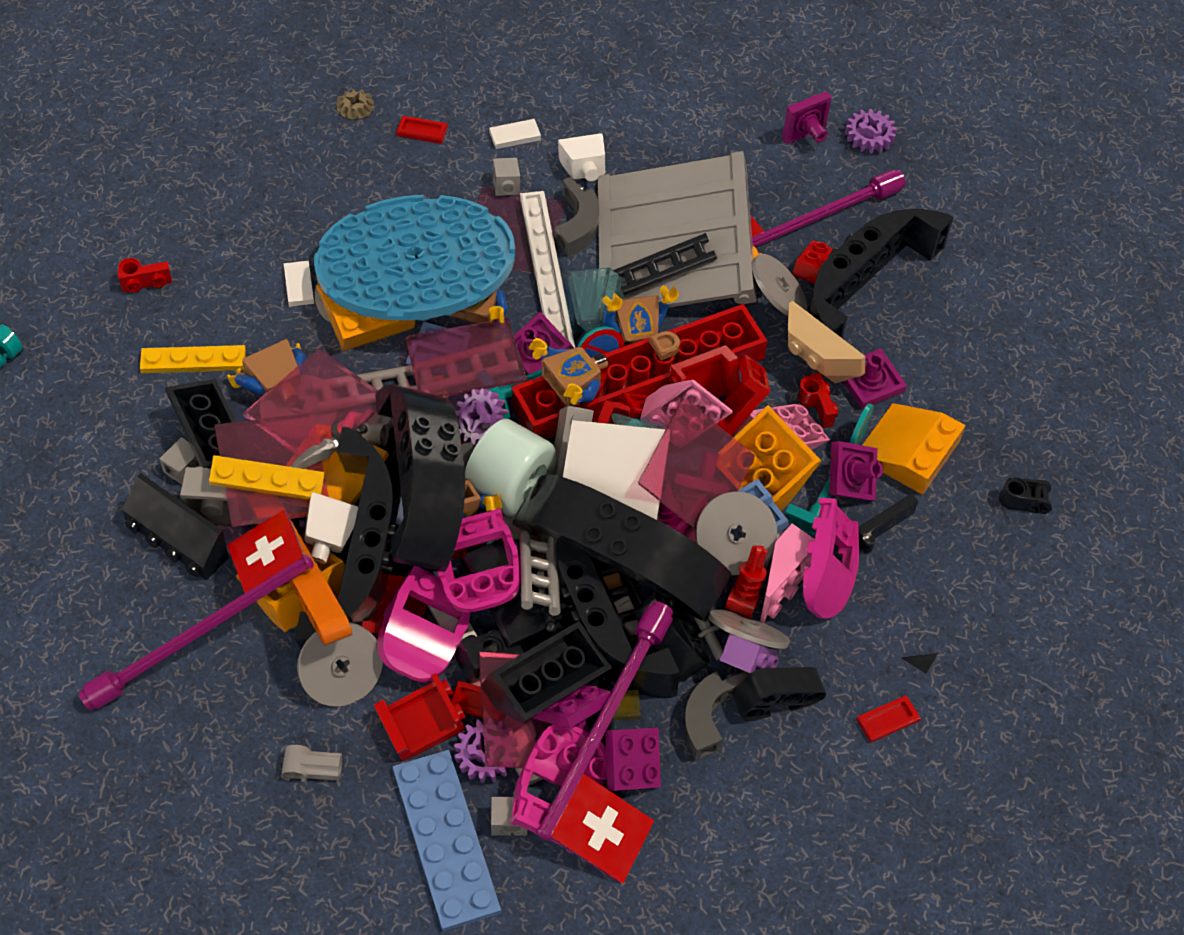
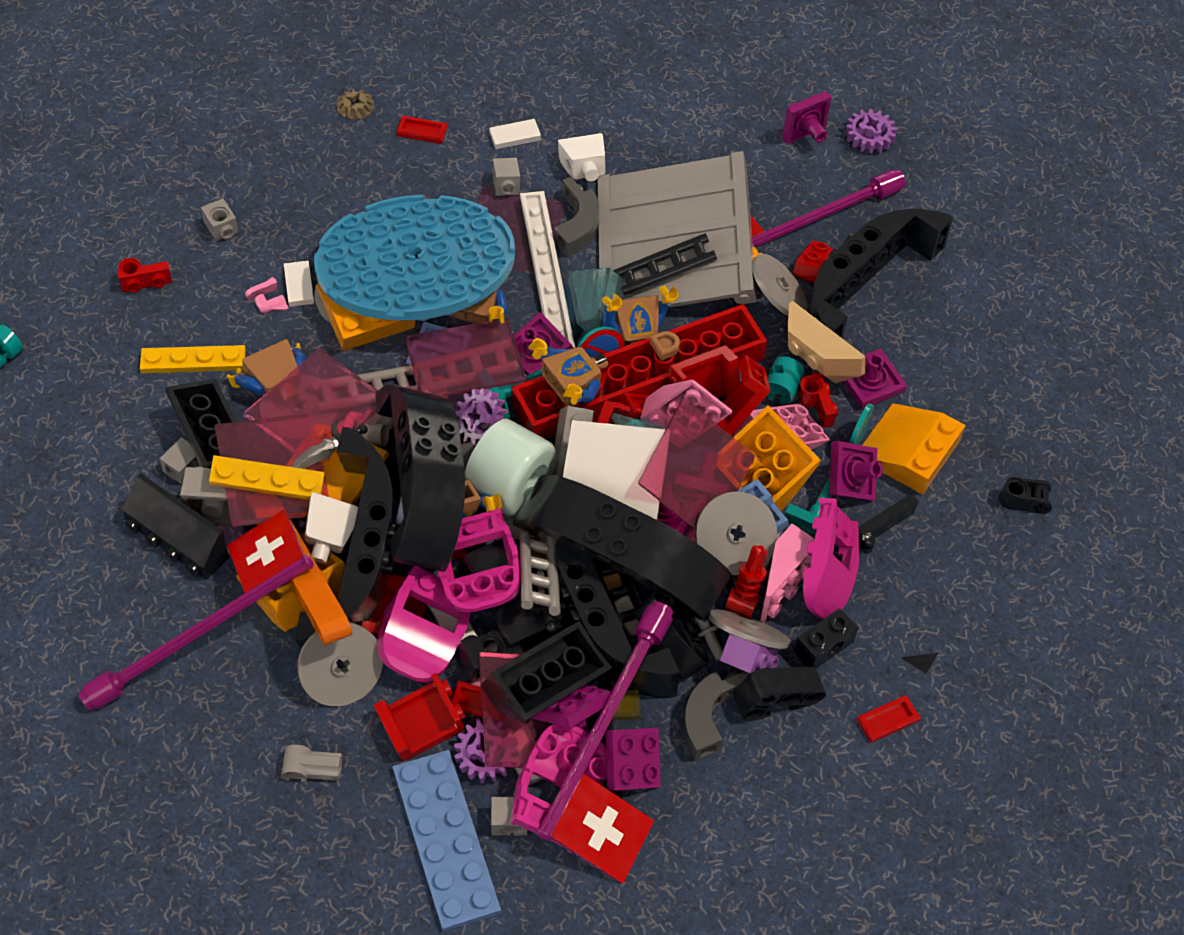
(219, 220): none -> light grey brick
(257, 293): none -> bright pink piece
(784, 379): none -> teal wheel
(826, 639): none -> black brick

